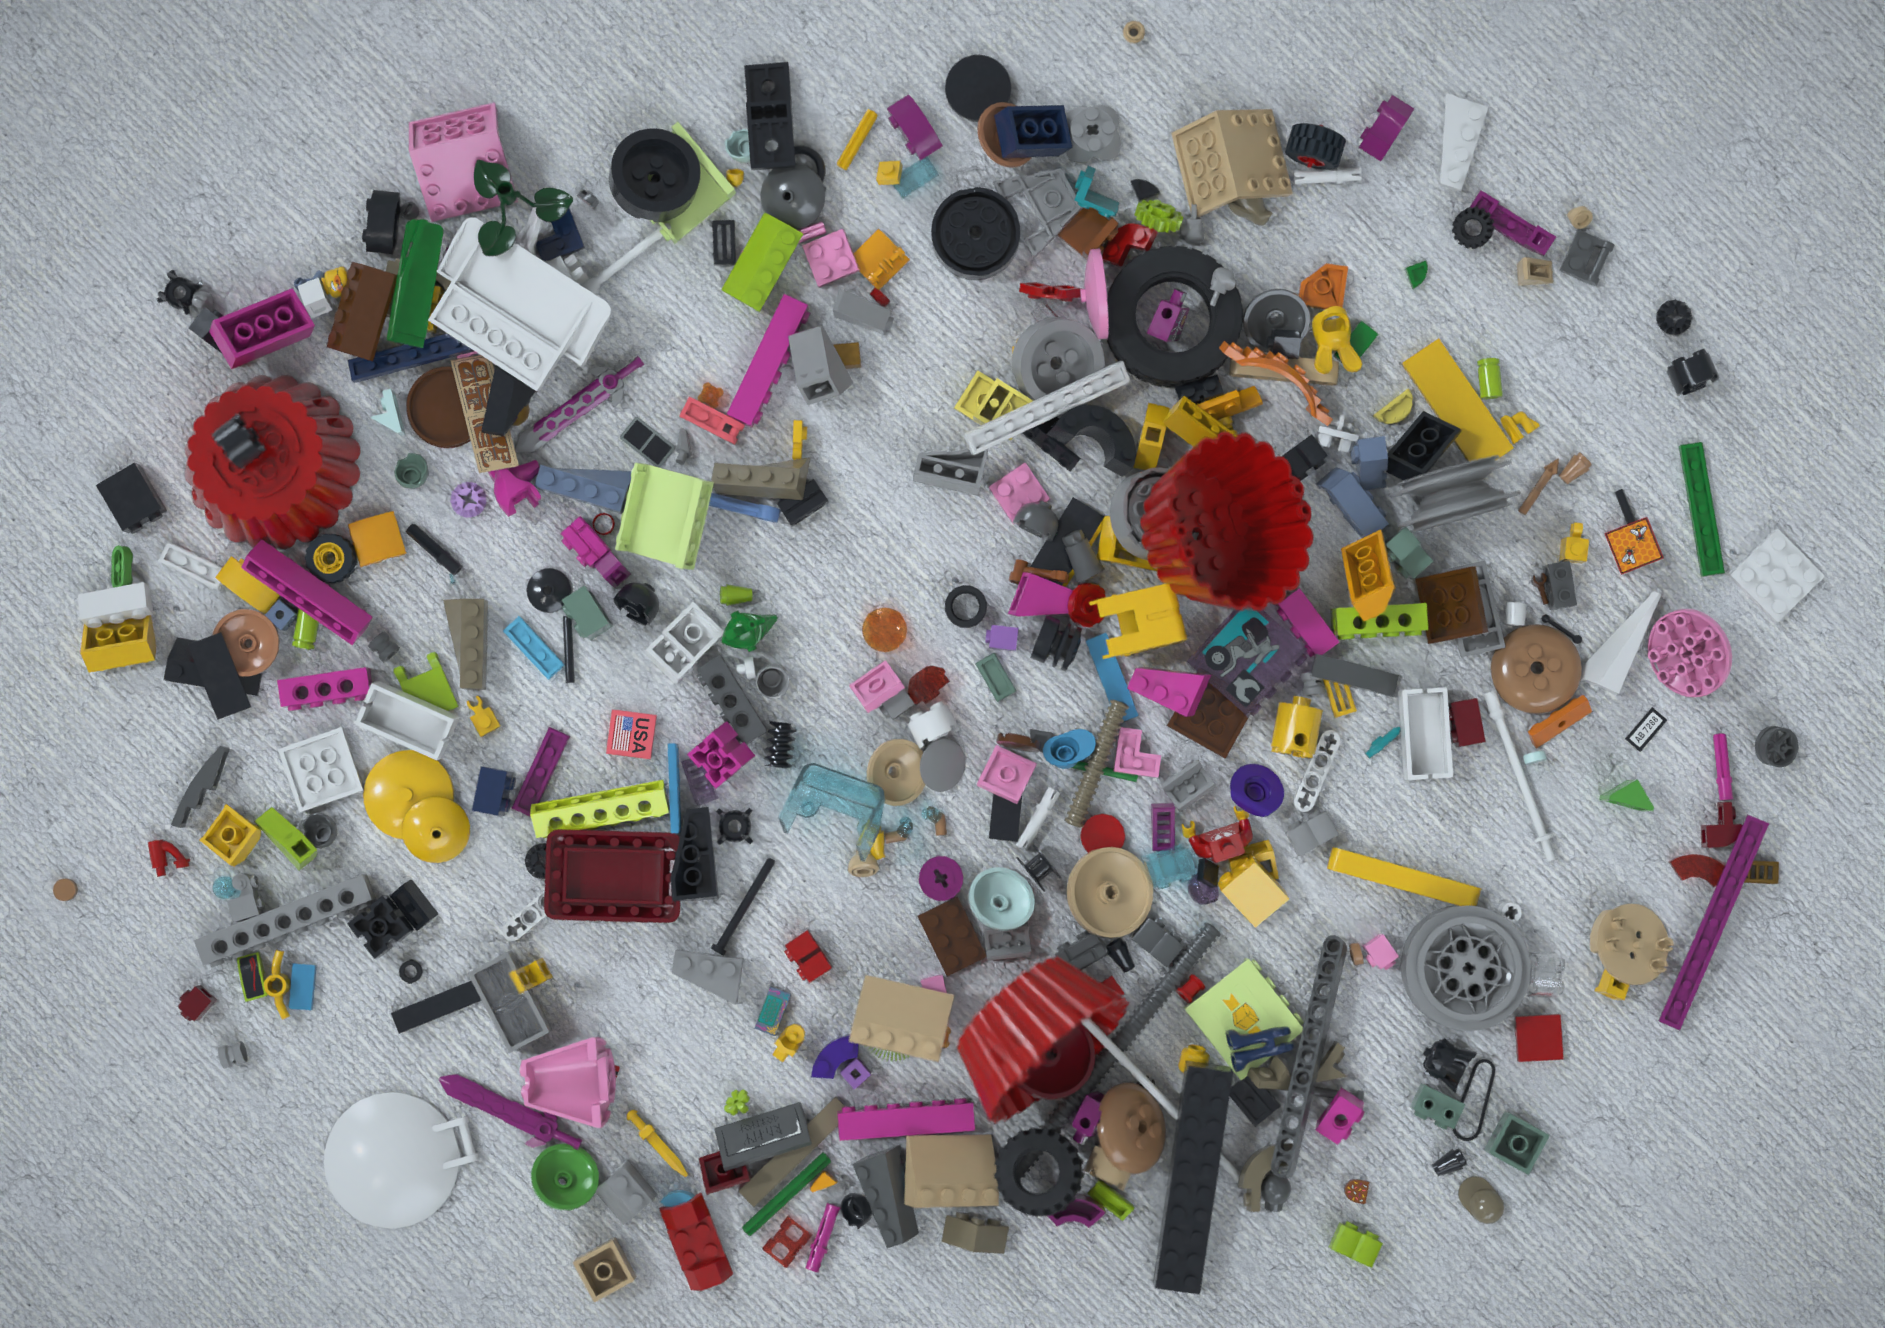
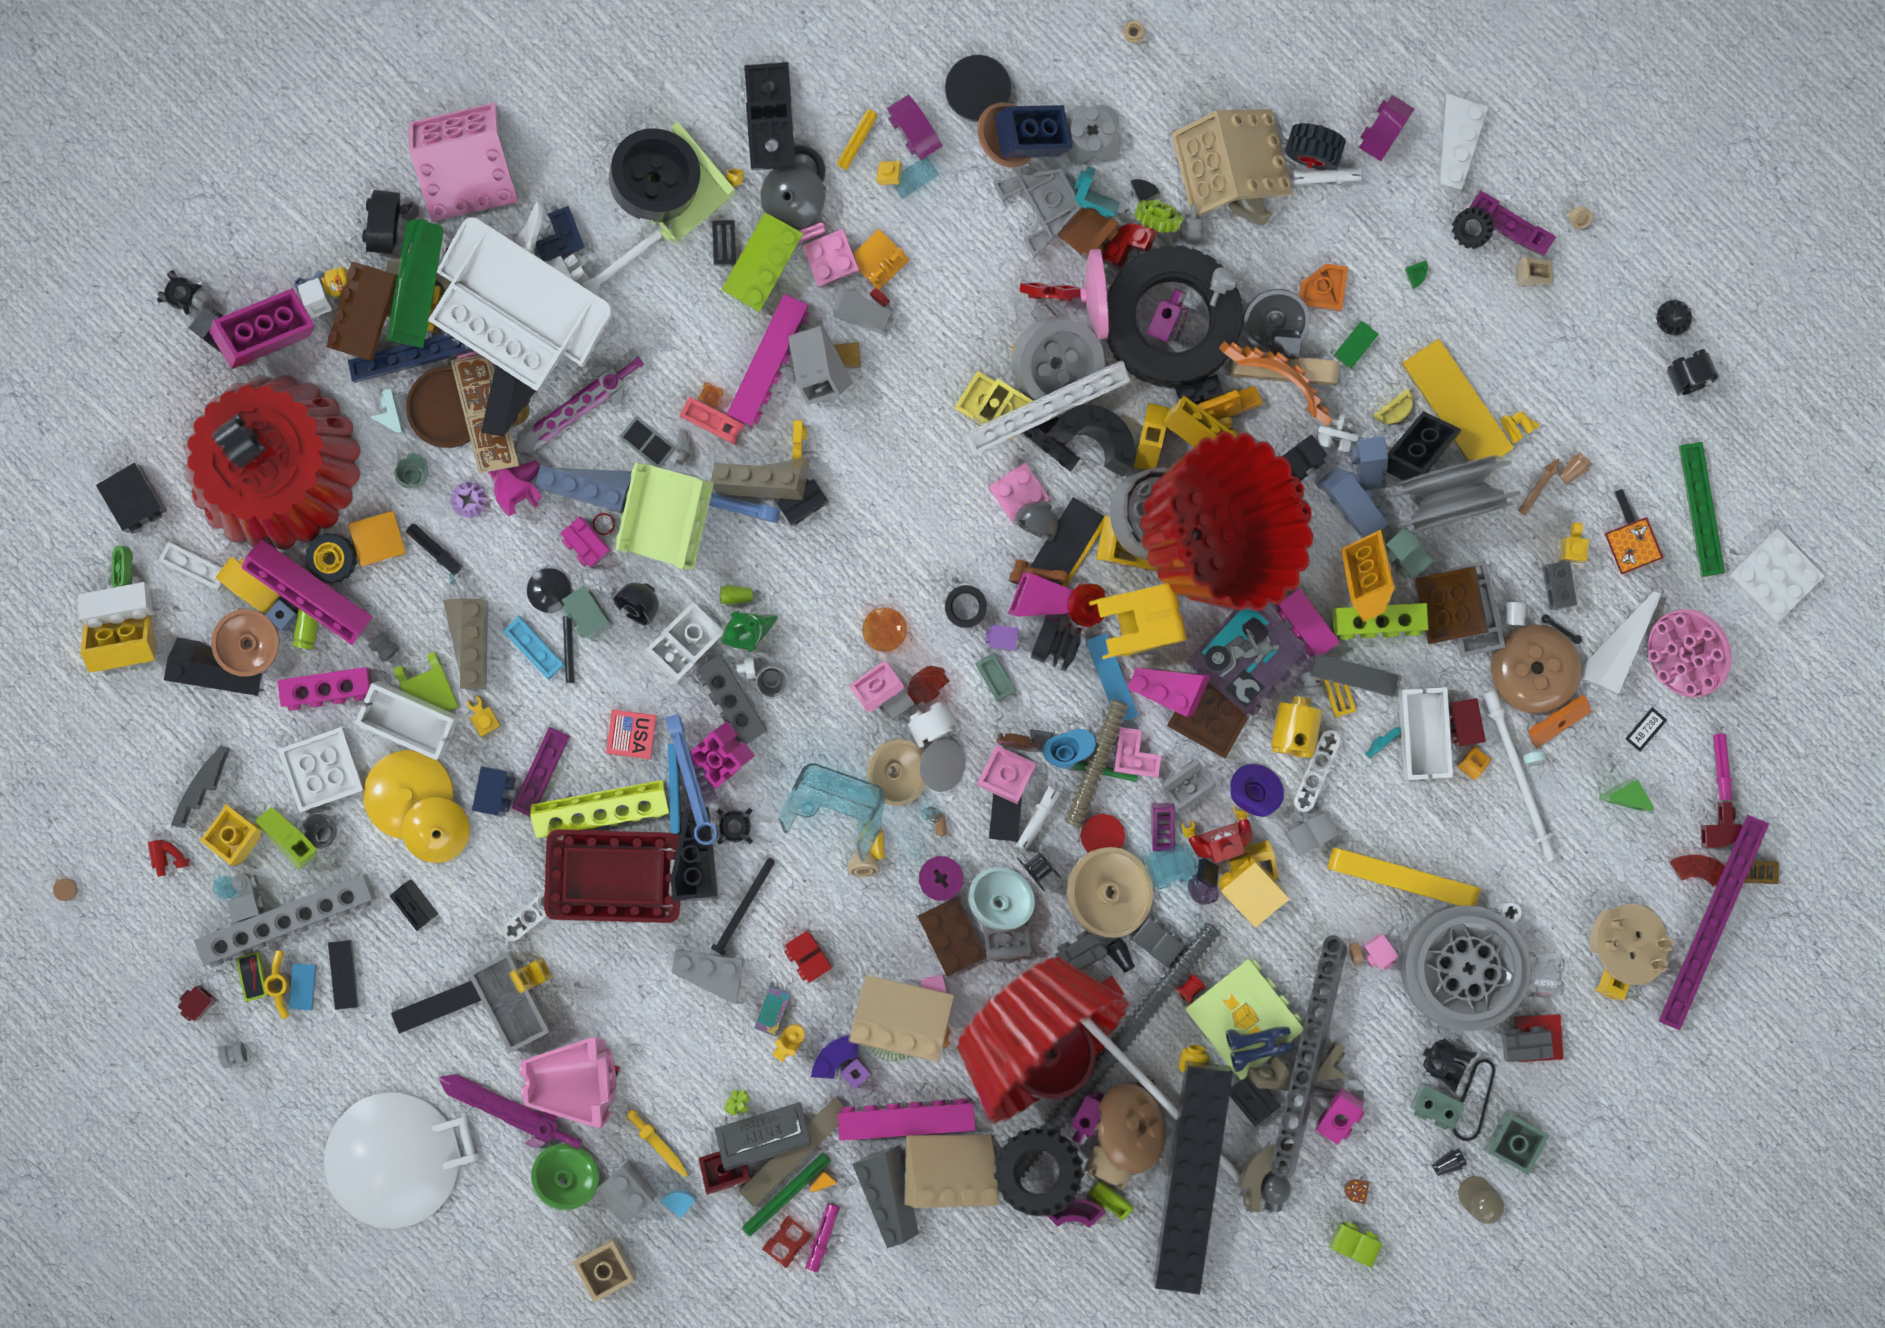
(219, 675): black piece -> none
(343, 974): none -> black tile
(366, 925): black brick -> none
(402, 971): black piece -> none
(496, 179): dark green plant -> none
(532, 858): black gear -> none
(588, 198): dark grey tile -> none
(612, 569): magenta slope -> none
(688, 772): none -> medium blue piece
(697, 1243): red piece -> none
(738, 146): light aqua hair -> none
(780, 745): black piece -> none
(856, 1210): black hair -> none
(902, 831): arm -> none
(951, 470): light grey wedge -> none
(975, 1233): dark tan brick -> none
(980, 256): black brick -> none
(1081, 556): dark grey plant -> none
(1334, 336): yellow piece -> none
(1474, 763): none -> light orange slope
(1489, 378): lime piece -> none
(1527, 1044): none -> dark grey brick
(1541, 588): reddish brown hand -> none
(1579, 255): dark grey plate -> none
(1786, 751): dark grey wheel -> none

